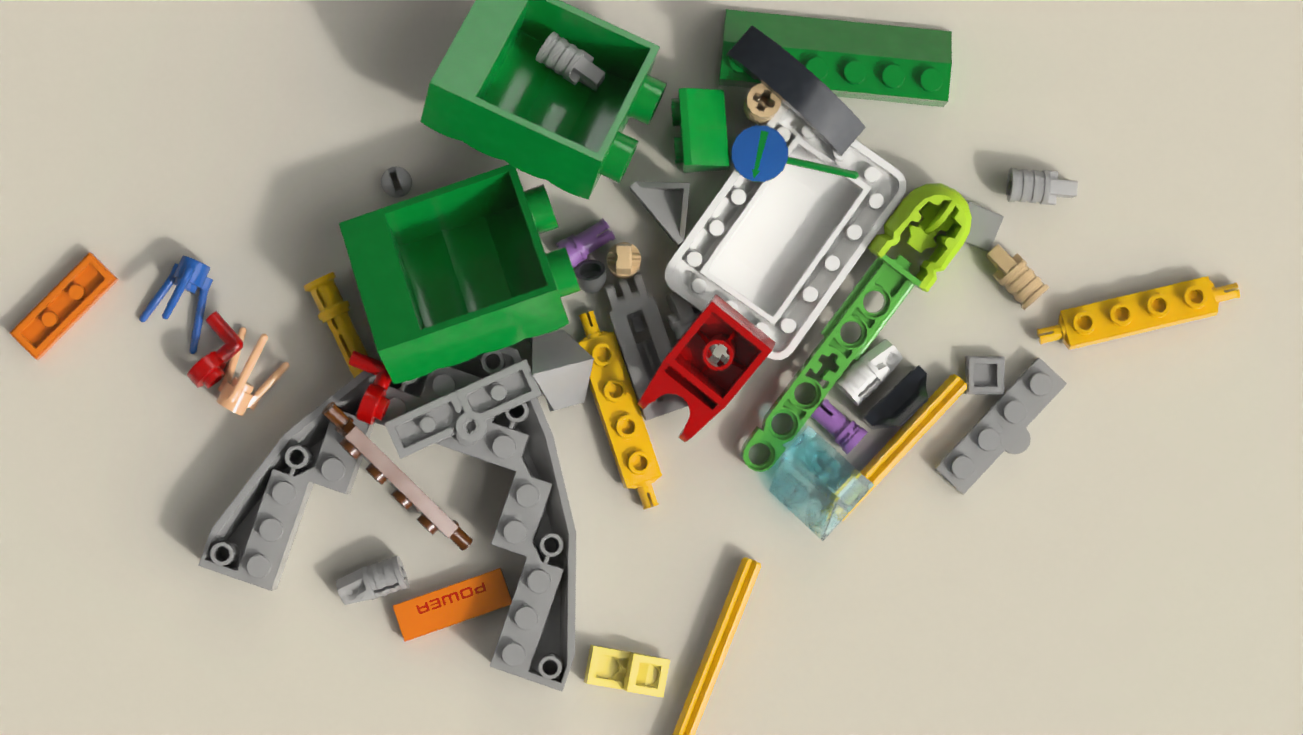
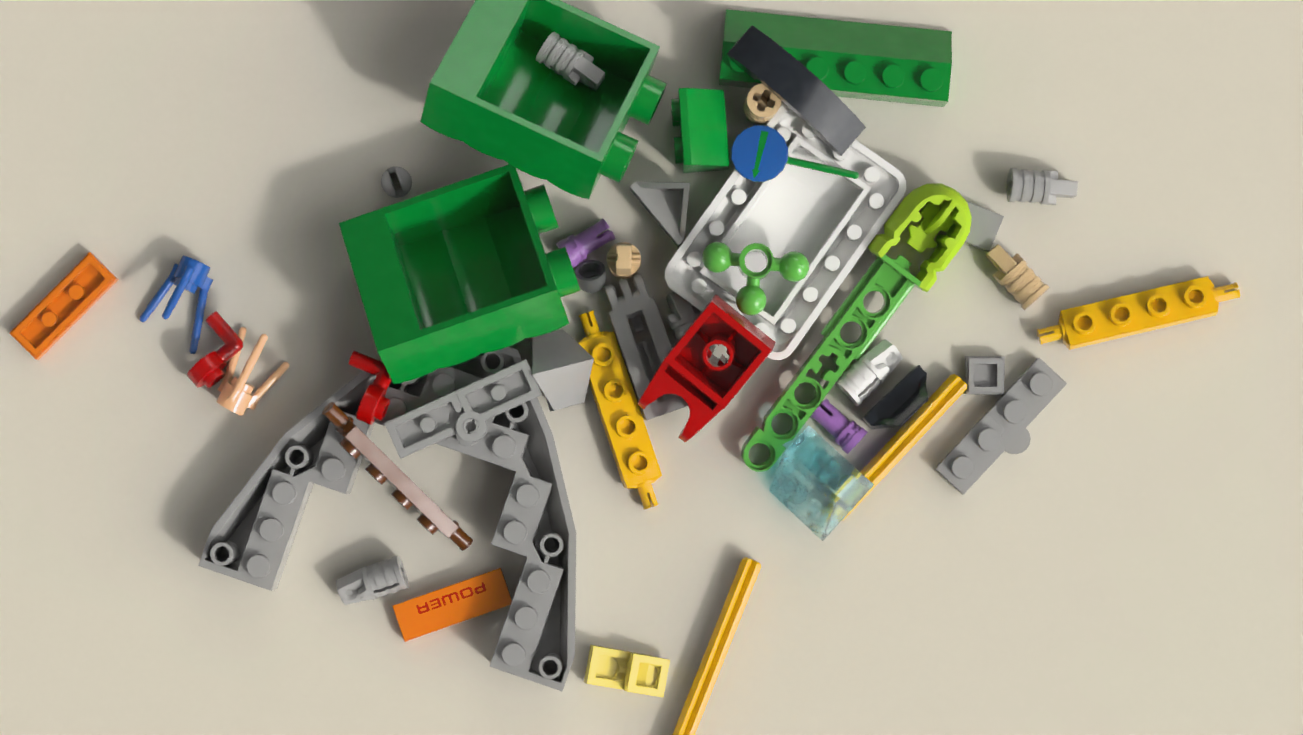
(335, 313): yellow pin -> none
(751, 298): none -> bright green piece

